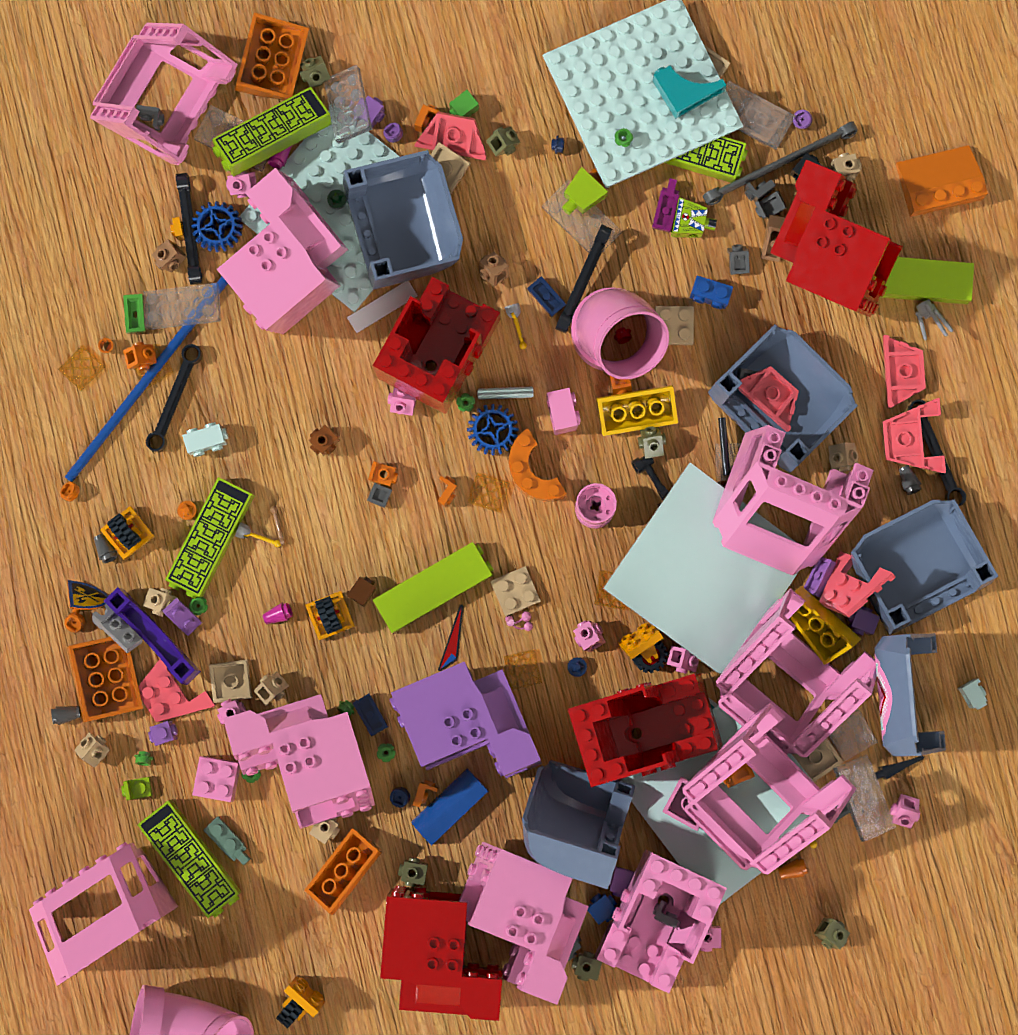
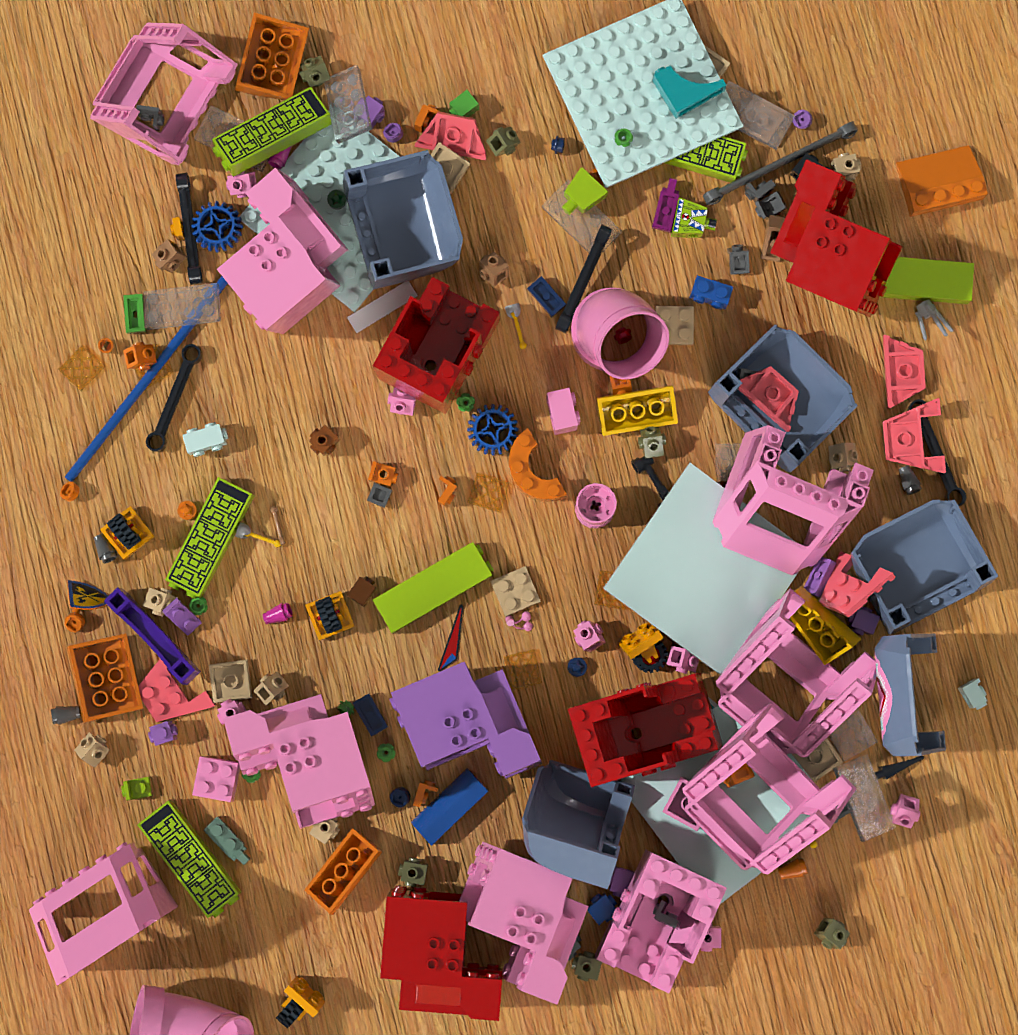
(117, 629): light grey plate -> none
(143, 758): bright green plate -> none
(502, 393): light aqua axle -> none
(724, 446): black bar -> none

